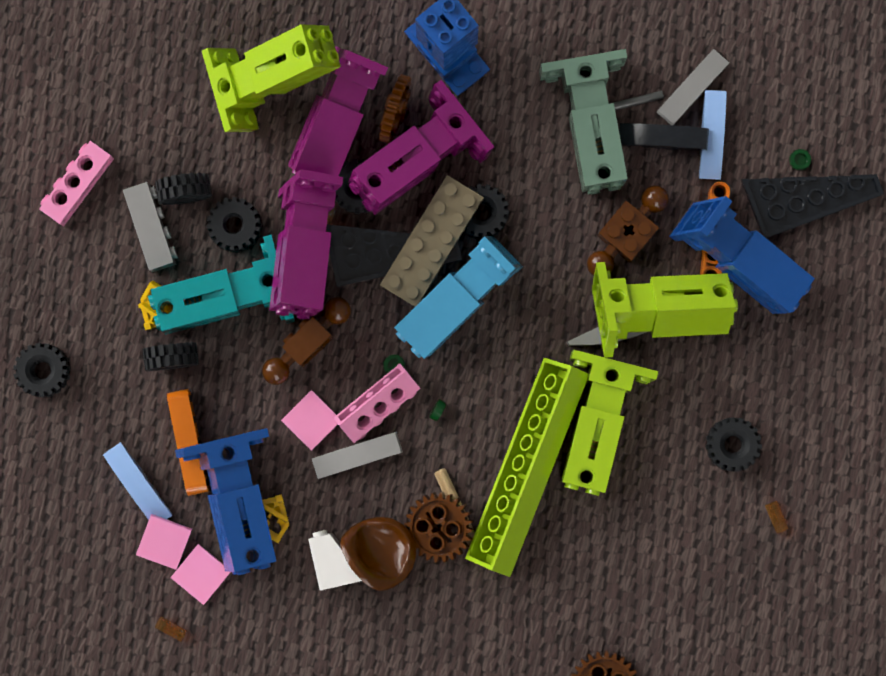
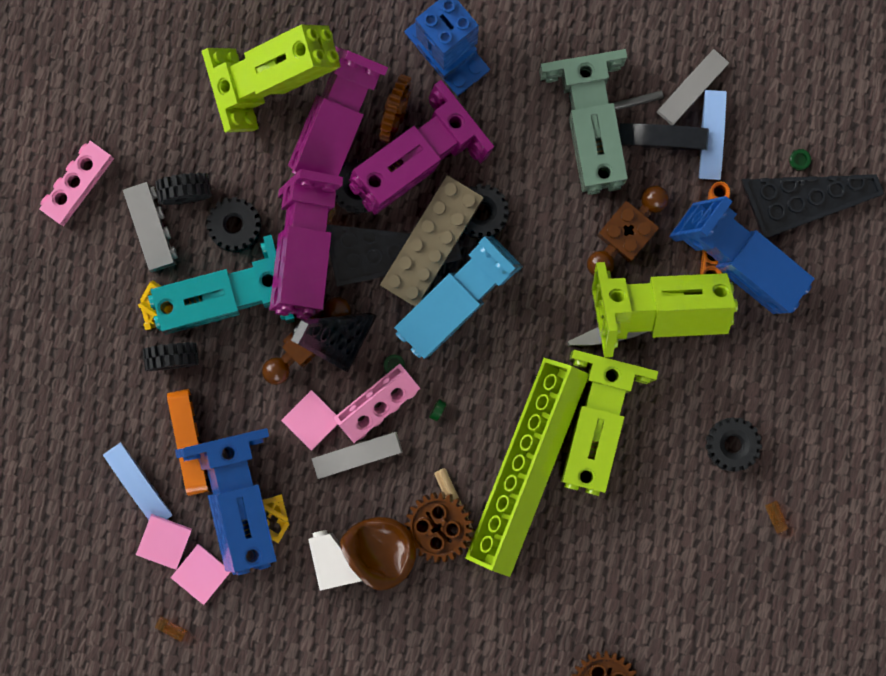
(26, 370): black tyre -> none
(334, 338): none -> black wing

